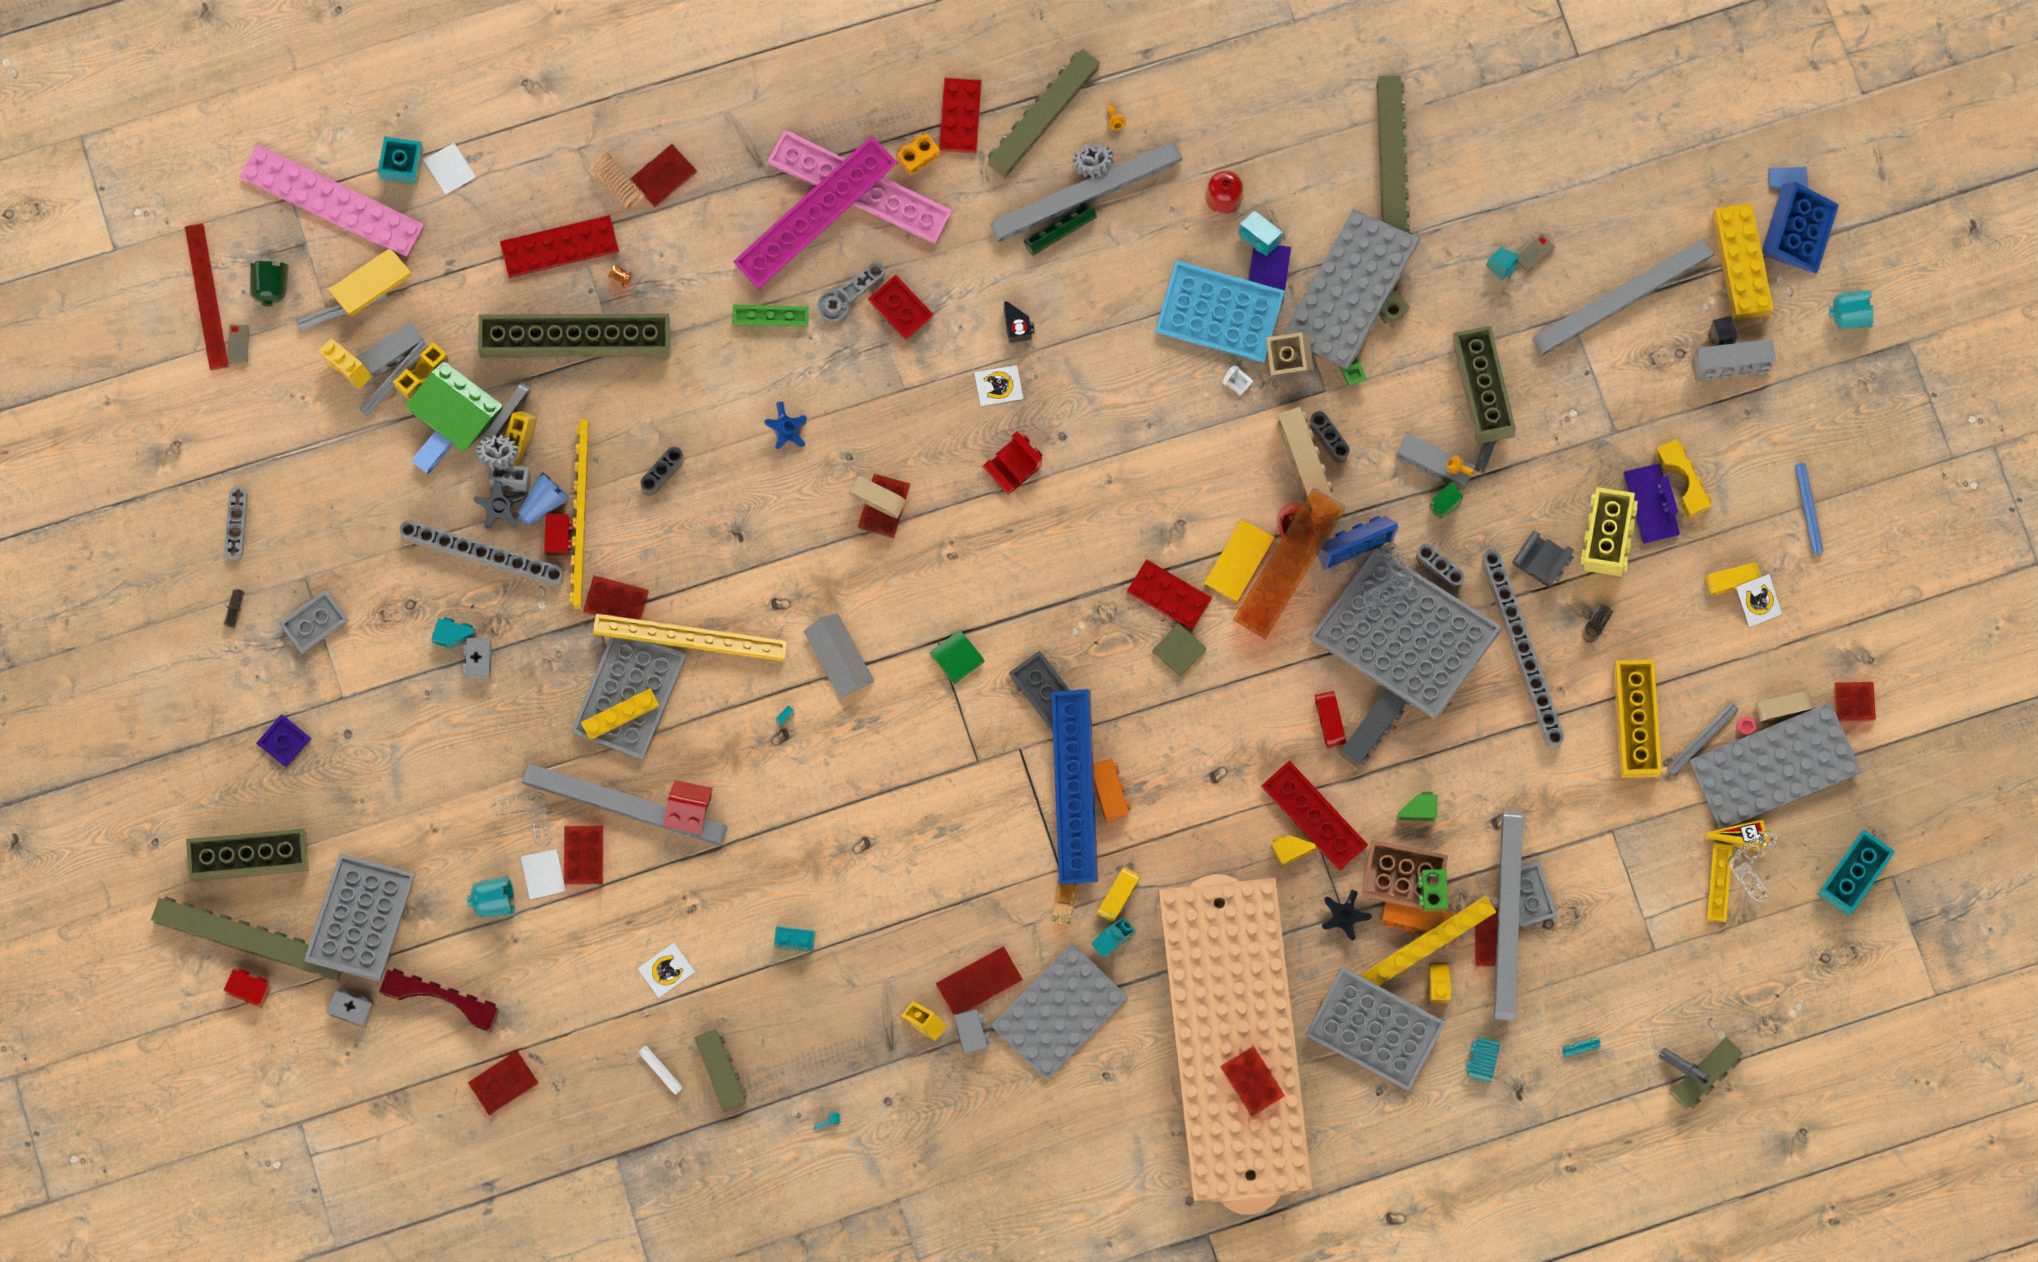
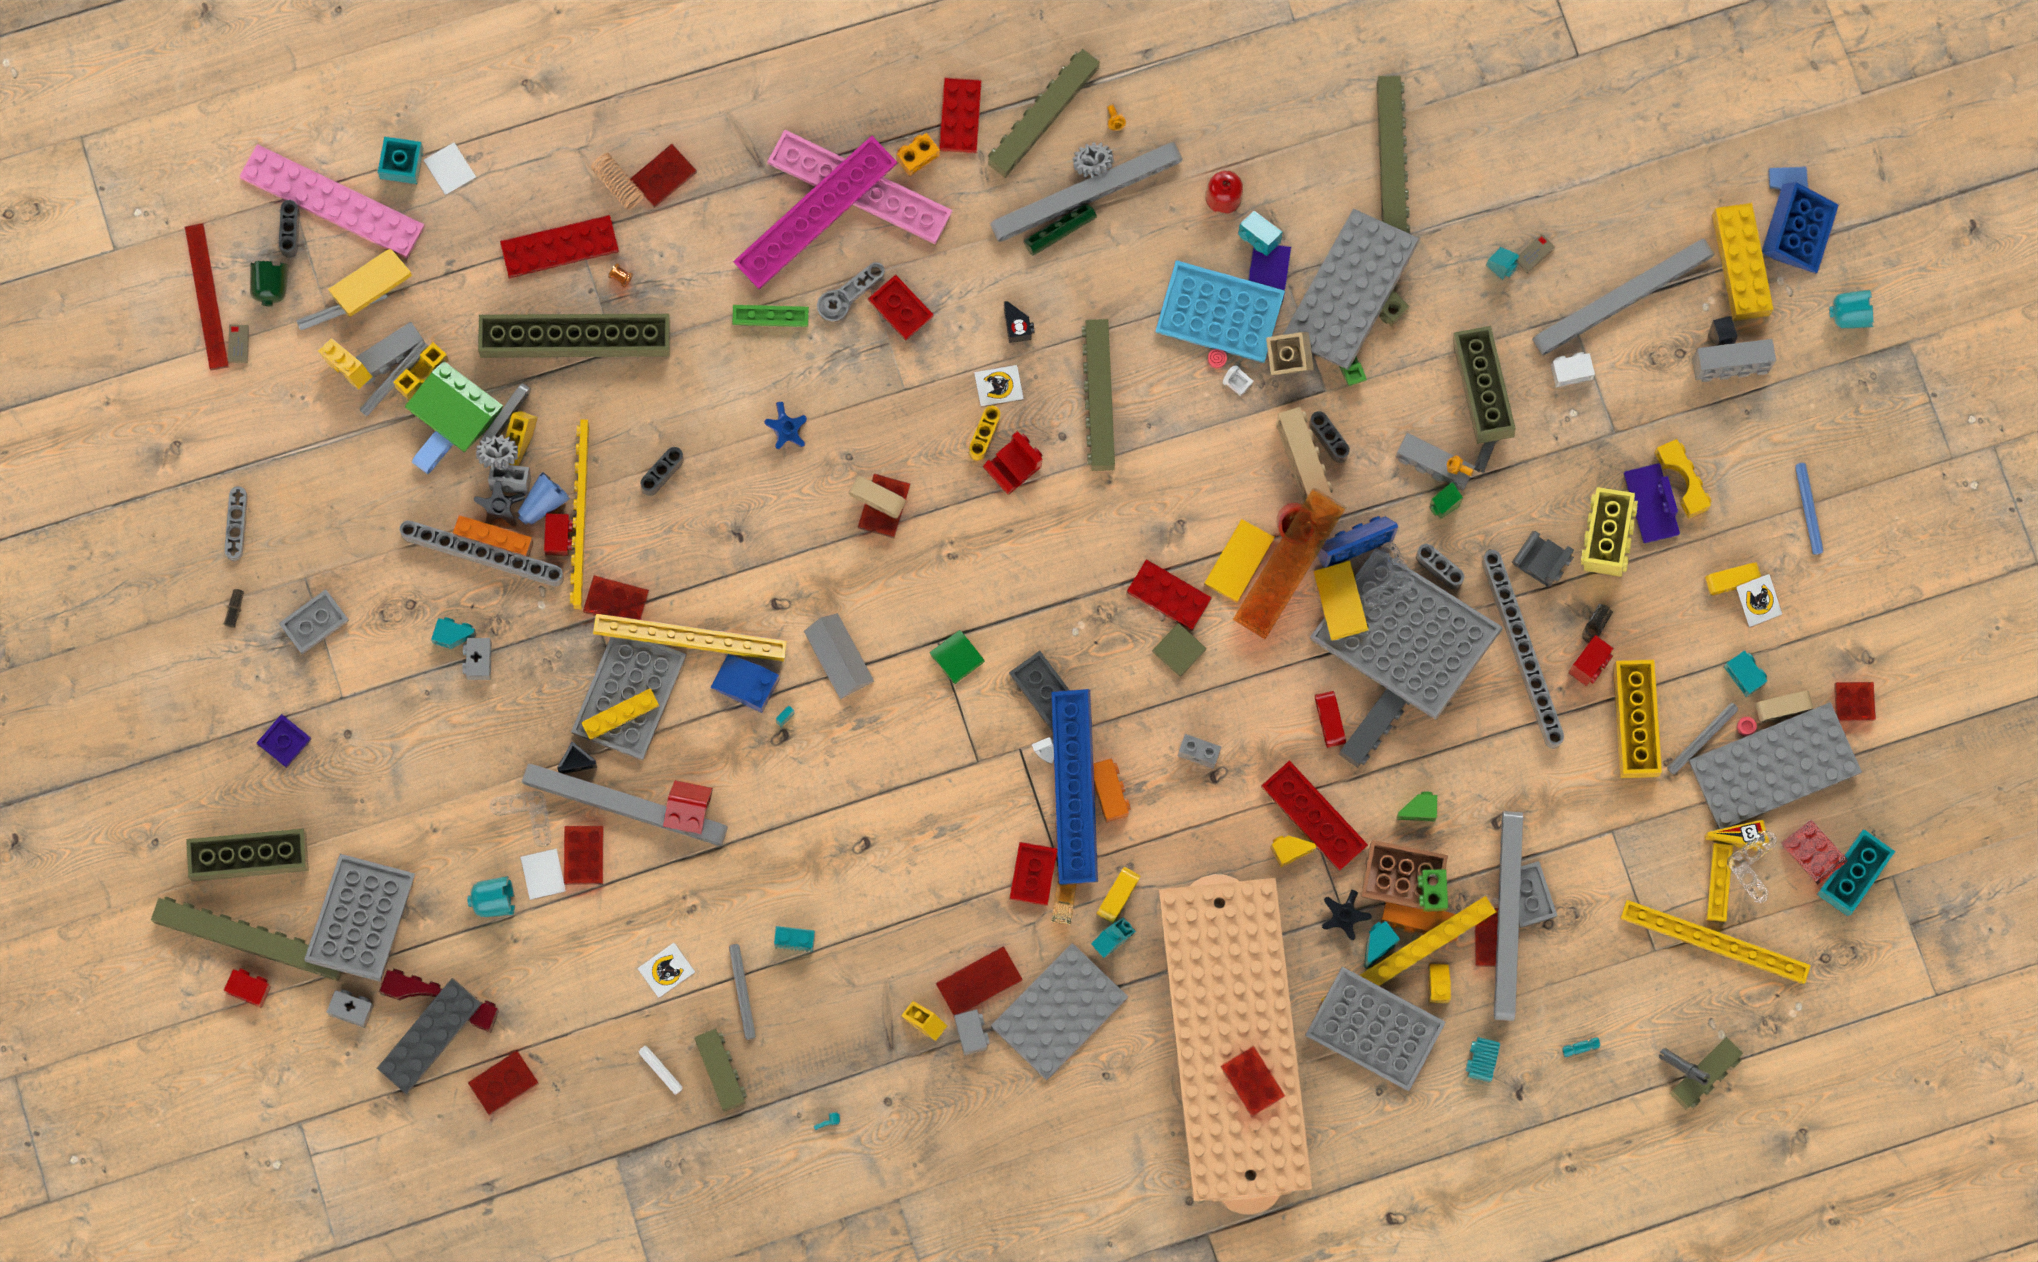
(289, 220): none -> dark grey beam
(429, 1035): none -> dark grey plate
(493, 535): none -> orange brick
(576, 760): none -> black slope
(742, 991): none -> light grey axle
(745, 682): none -> blue slope
(984, 424): none -> yellow beam
(1033, 874): none -> red plate
(1045, 749): none -> white tile
(1099, 395): none -> olive brick
(1199, 751): none -> light grey brick
(1217, 358): none -> coral tile
(1341, 600): none -> yellow tile
(1379, 942): none -> teal slope
(1572, 369): none -> white brick
(1588, 664): none -> red brick
(1715, 942): none -> yellow plate
(1746, 673): none -> teal brick
(1814, 852): none -> clear red plate

